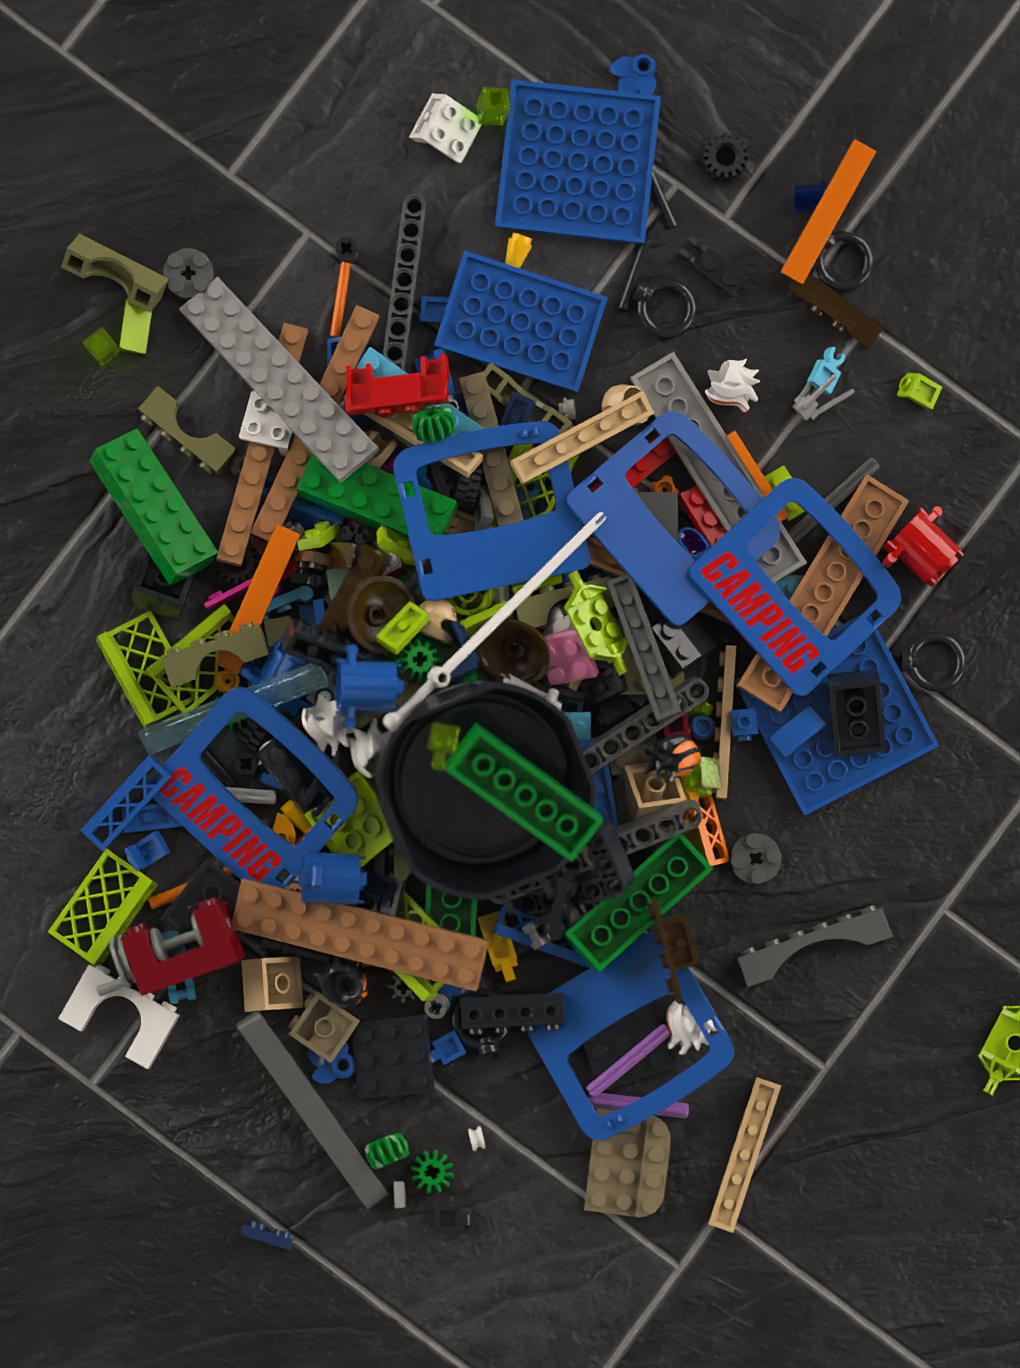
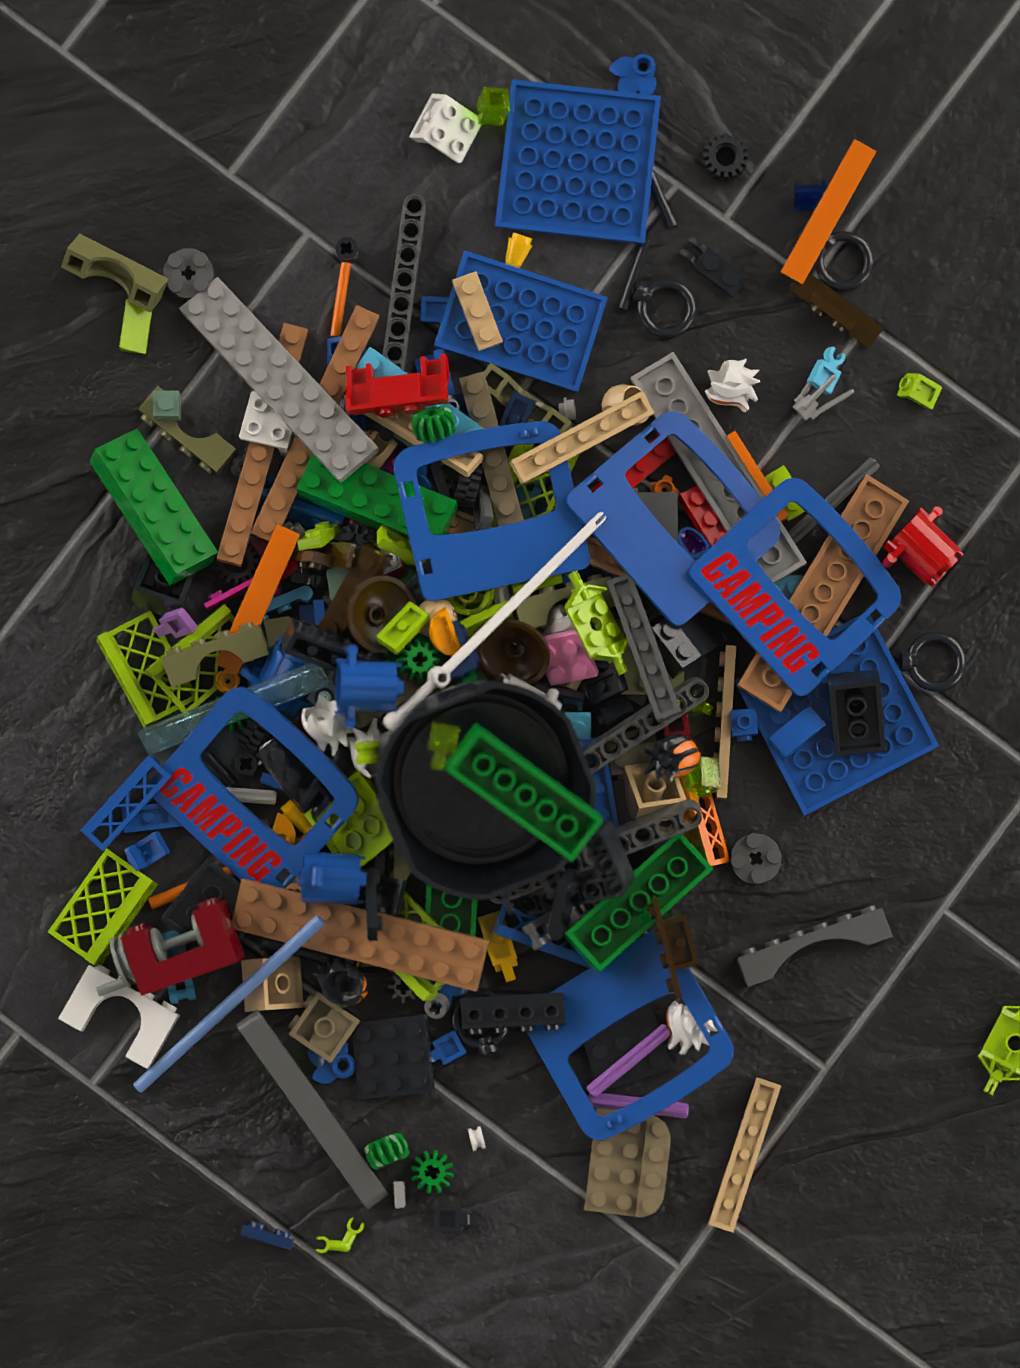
(101, 346): clear neon green brick -> none
(167, 405): none -> sand green brick
(175, 622): none -> medium lavender plate
(229, 1003): none -> medium blue piece
(345, 1244): none -> lime arm
(367, 752): none -> lime wheel
(373, 902): none -> black hinge
(443, 633): none -> light orange plate
(477, 311): none -> tan plate
(702, 727): blue plate -> none

